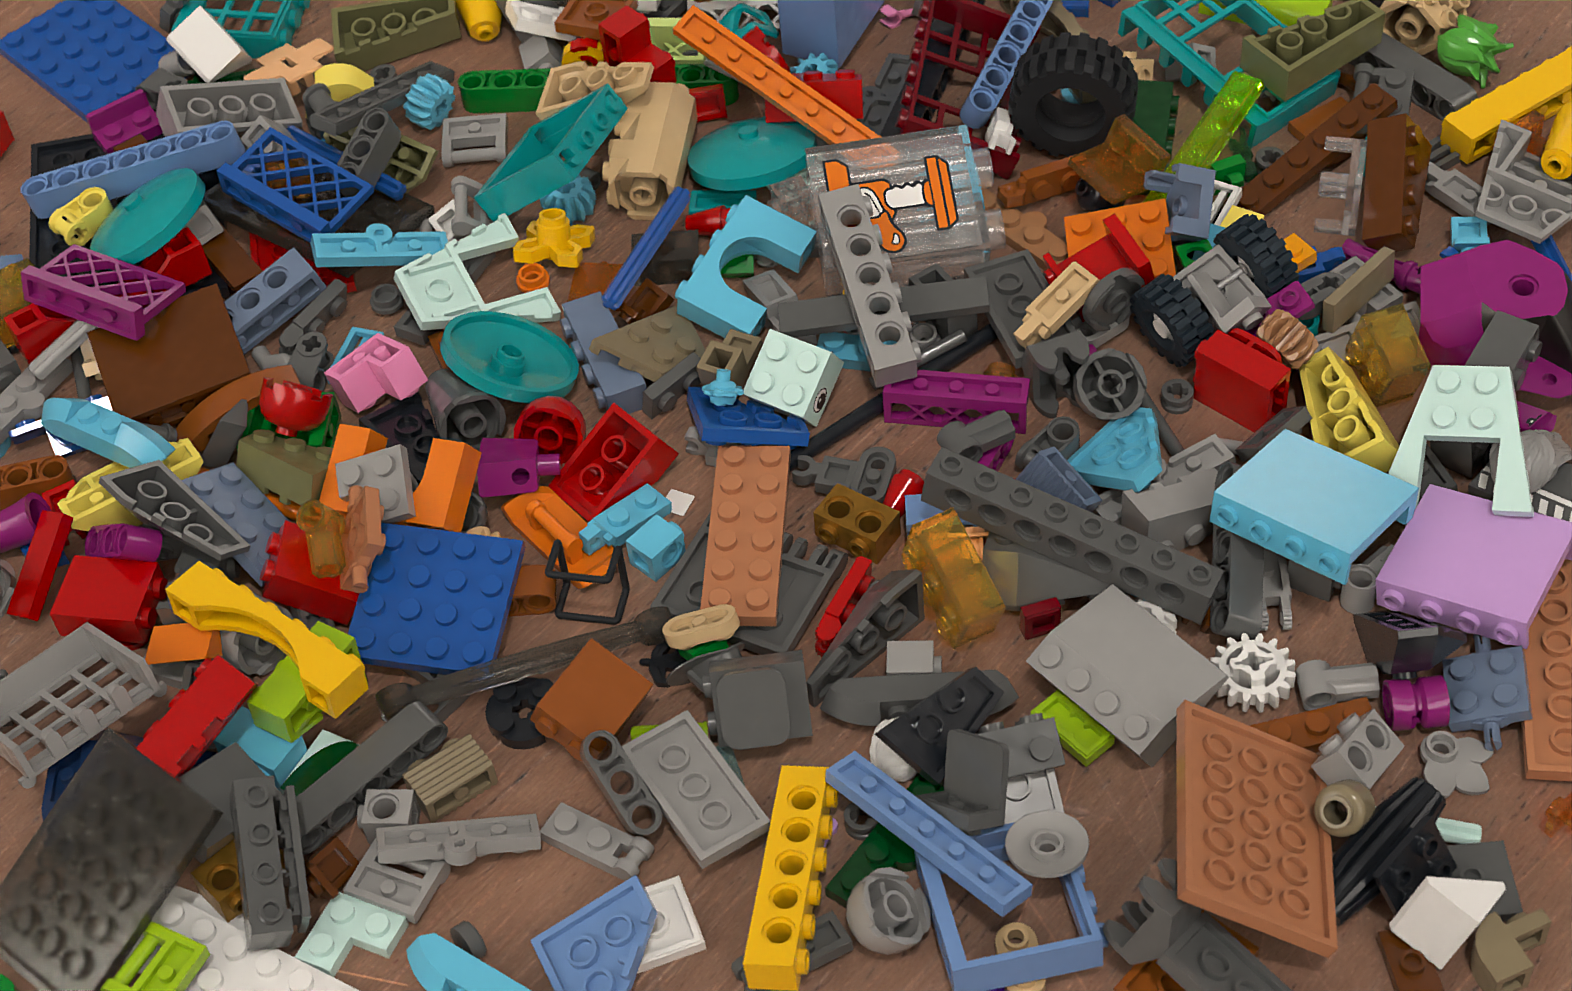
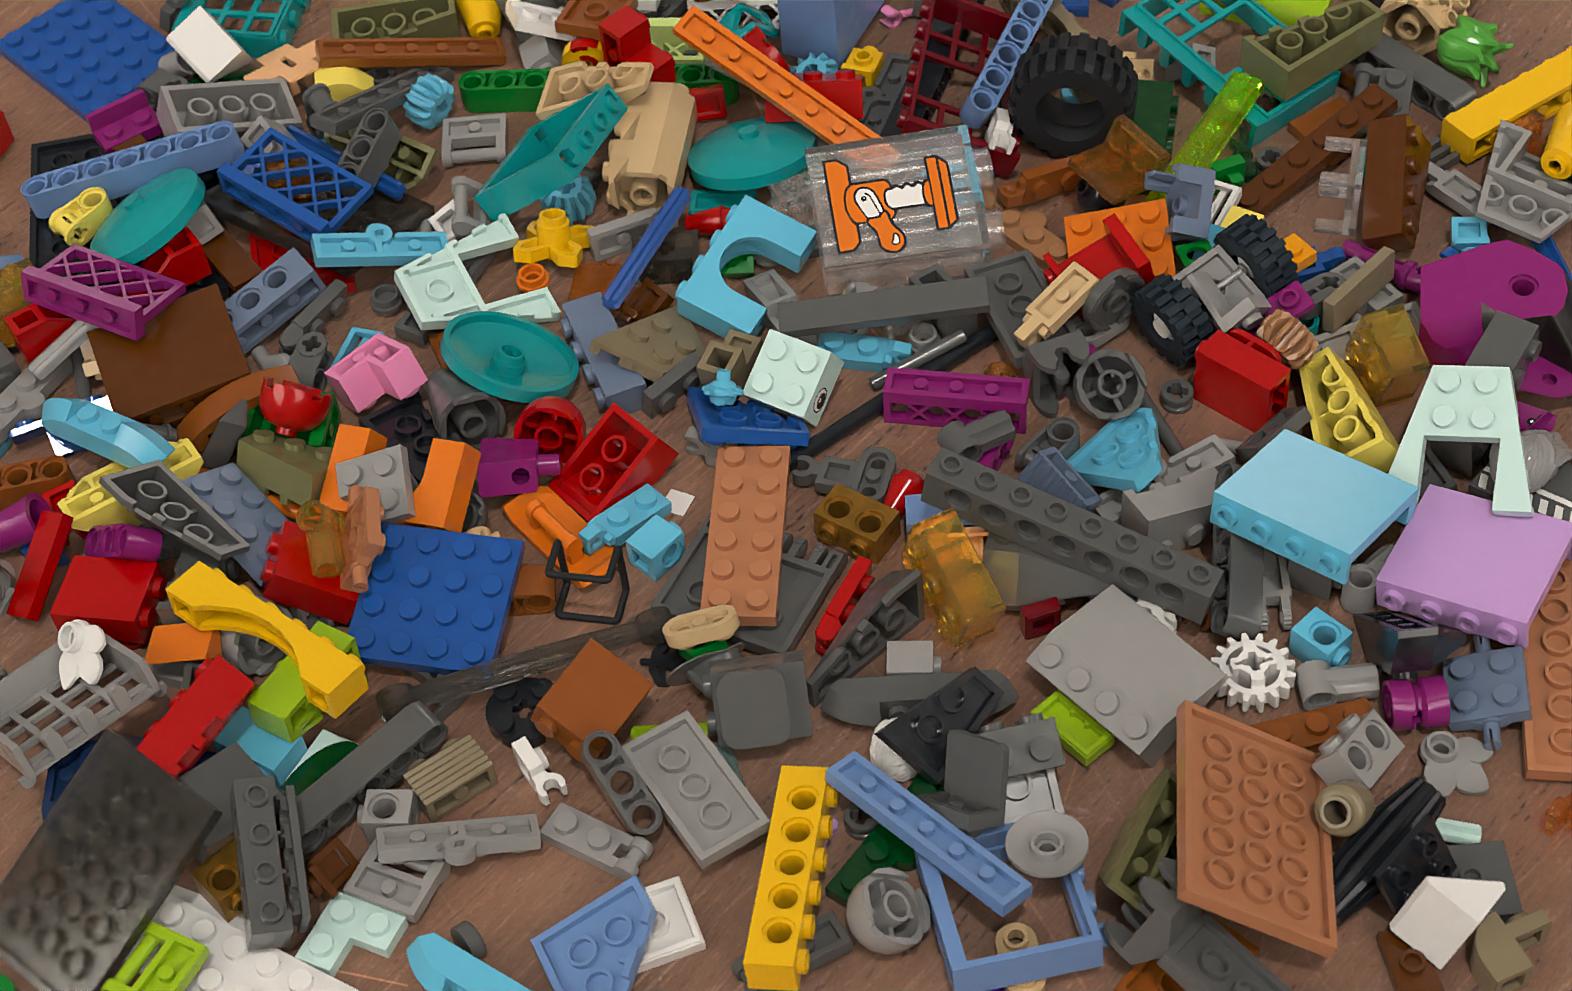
(81, 652): none -> white plate
(410, 52): none -> dark orange tile
(533, 765): none -> white plate
(615, 236): none -> light grey hinge
(865, 62): none -> yellow brick
(886, 362): light grey brick -> none
(1144, 840): none -> olive wedge
(1319, 629): none -> medium azure brick

